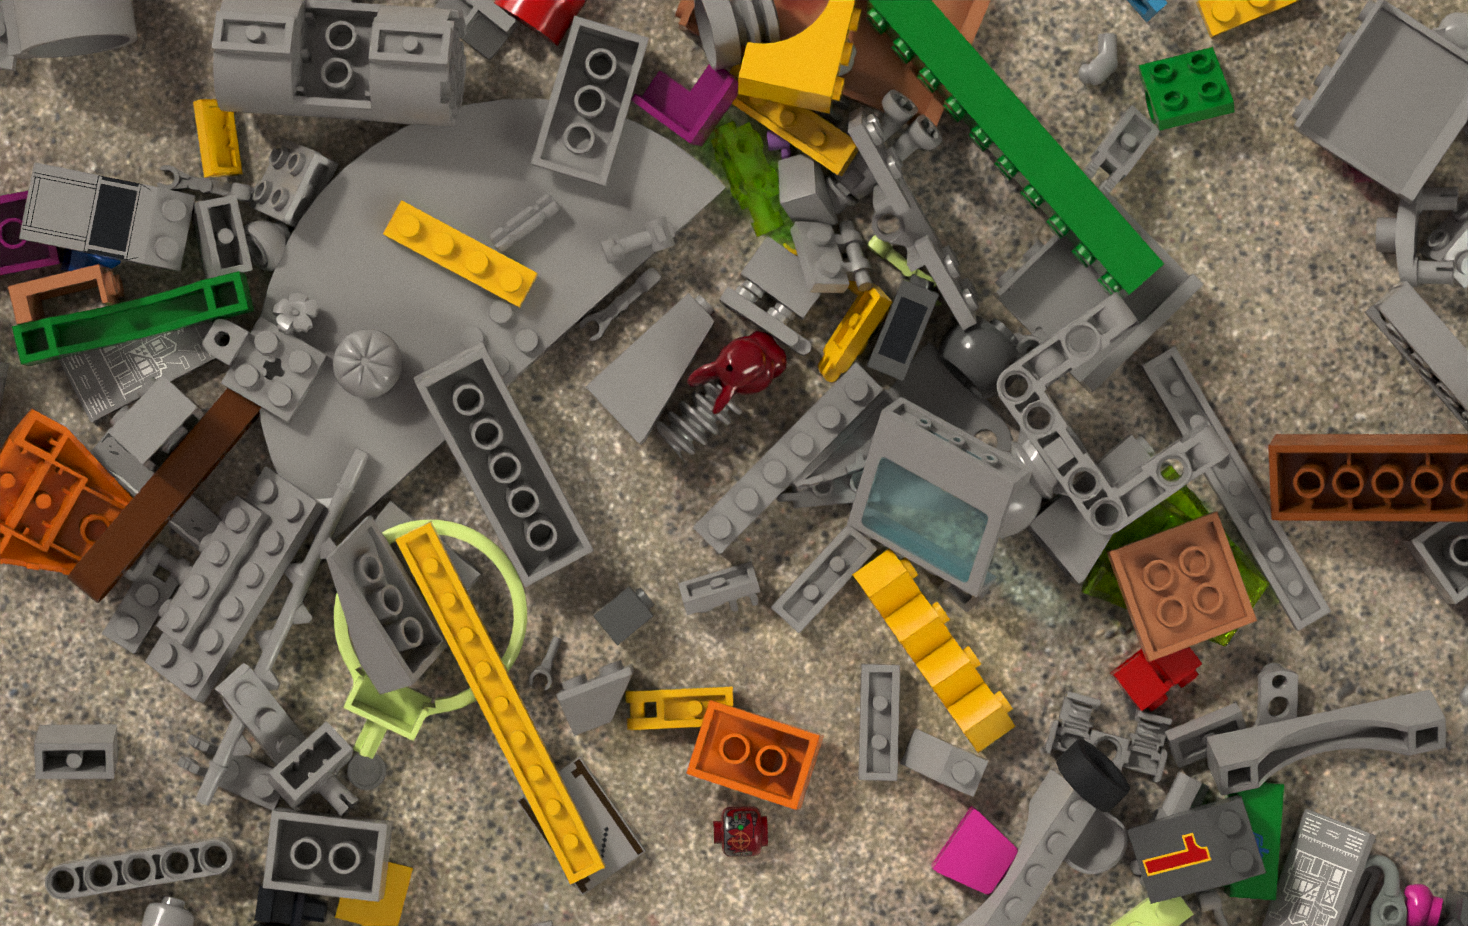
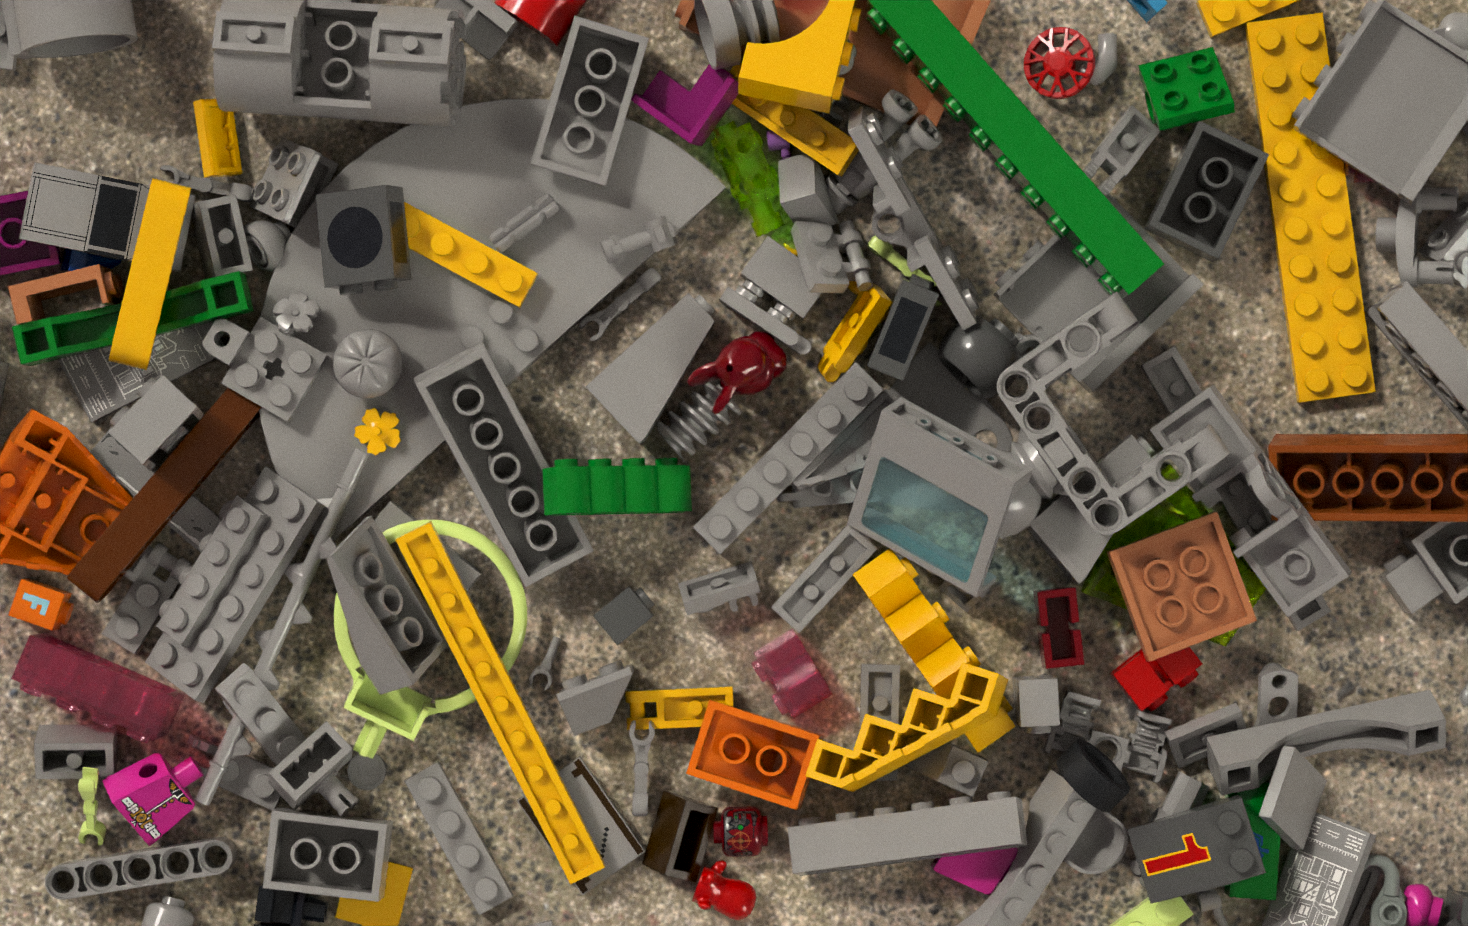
(41, 604): none -> orange brick
(88, 787): none -> yellowish green piece
(97, 686): none -> clear pink brick
(149, 274): none -> yellow beam
(153, 794): none -> dark pink torso
(363, 239): none -> dark grey brick
(378, 431): none -> yellow plant
(459, 838): none -> light grey plate
(616, 489): none -> green brick
(641, 767): none -> light grey piece
(679, 836): none -> dark brown brick
(727, 895): none -> red animal
(792, 674): none -> clear pink brick
(907, 835): none -> light grey brick
(926, 726): none -> yellow brick
(1036, 703): none -> light grey brick
(1058, 644): none -> dark red piece
(1059, 62): none -> red wheel
(1206, 191): none -> dark grey brick
(1291, 553): none -> light grey plate
(1292, 797): none -> light grey tile
(1309, 216): none -> yellow plate
(1409, 582): none -> light grey brick

